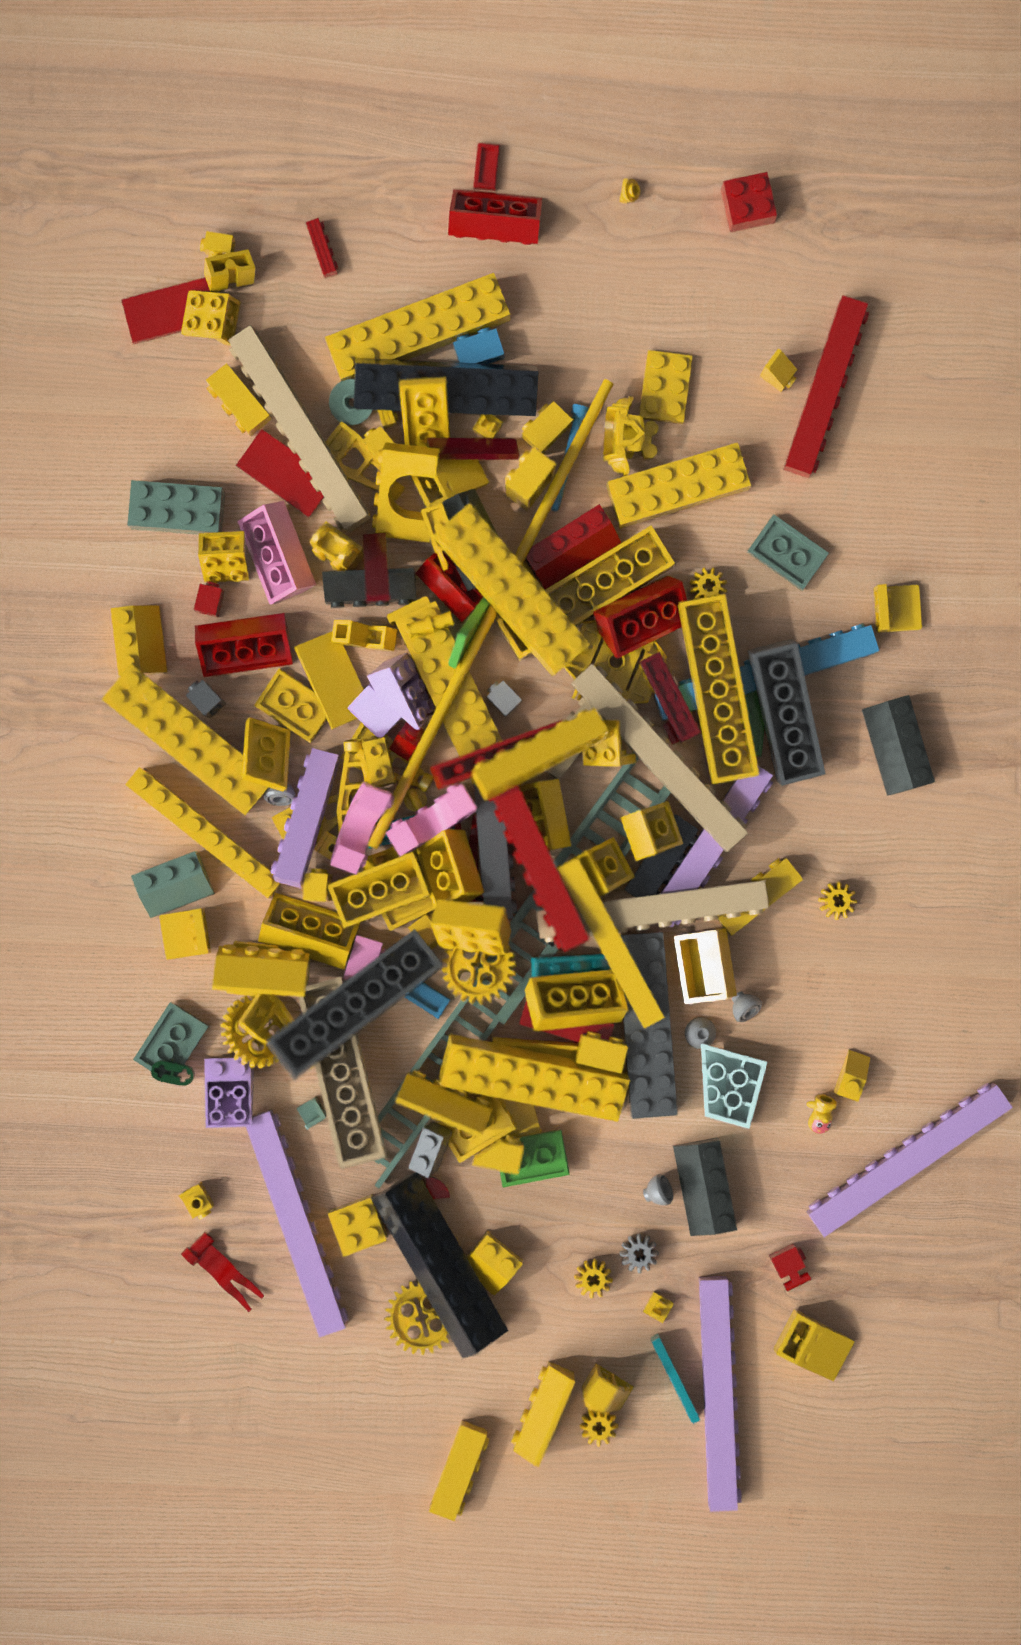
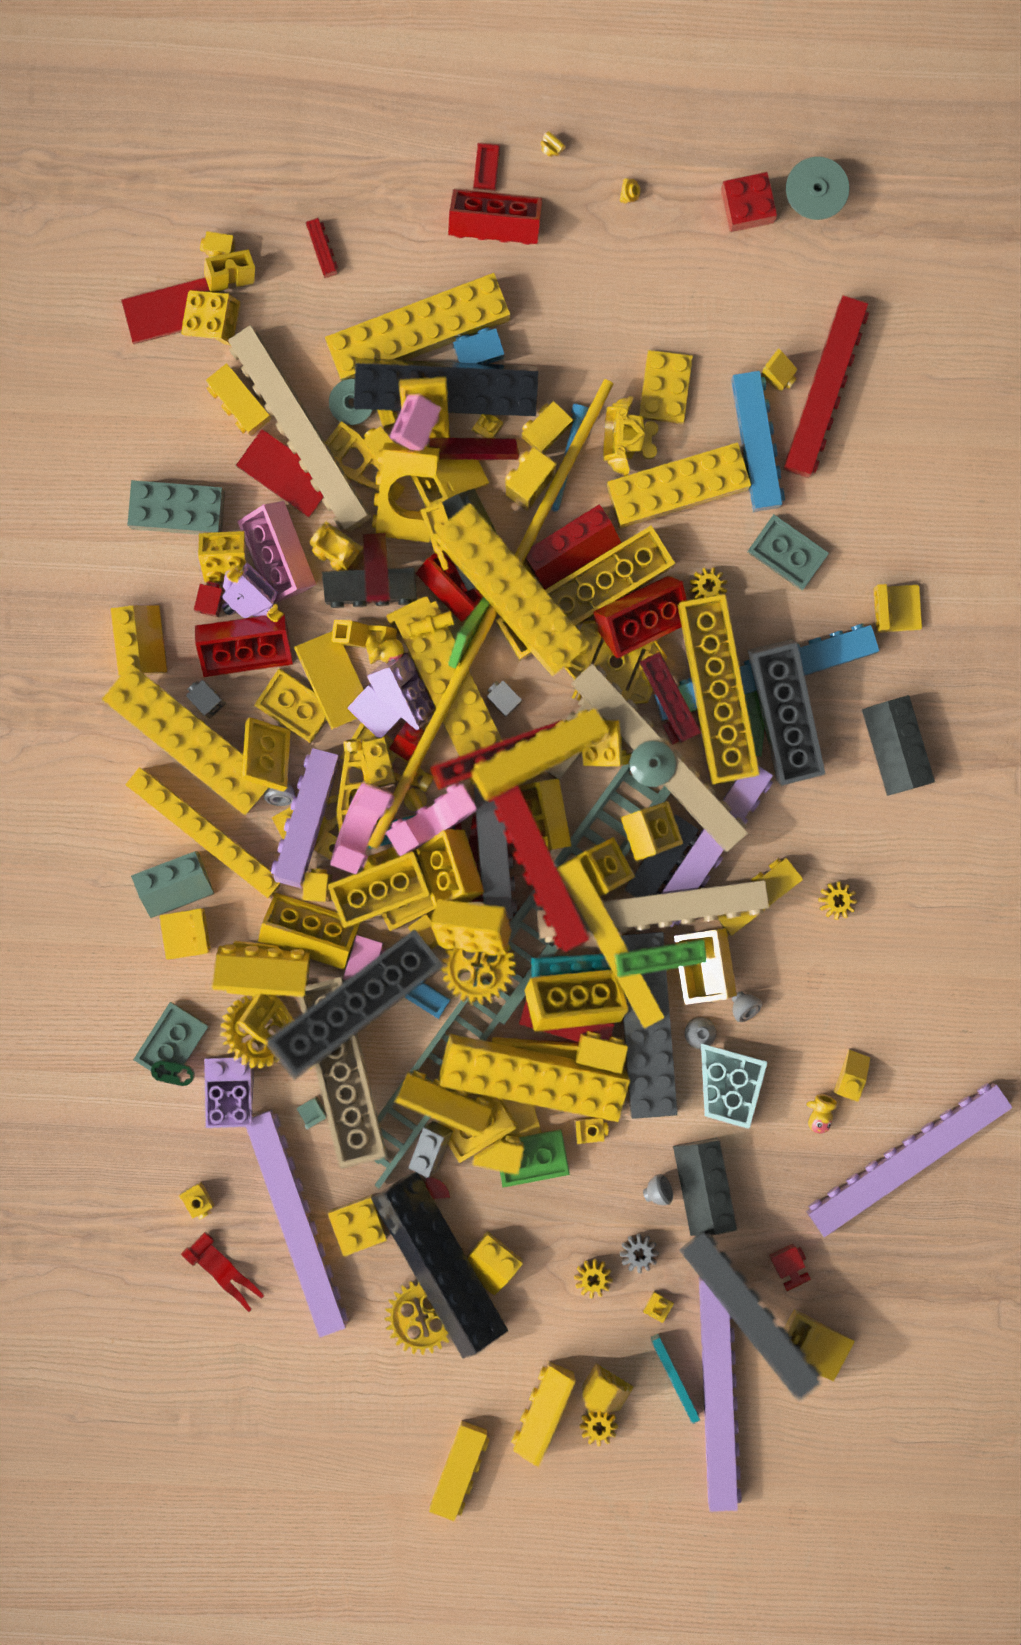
(249, 594): none -> lavender torso
(385, 651): none -> yellow animal
(415, 422): none -> bright pink brick
(551, 145): none -> yellow plate
(582, 1126): none -> yellow brick
(640, 763): none -> sand green dish
(660, 958): none -> bright green tile
(750, 1316): none -> dark grey brick
(756, 441): none -> dark azure brick
(817, 188): none -> sand green piece

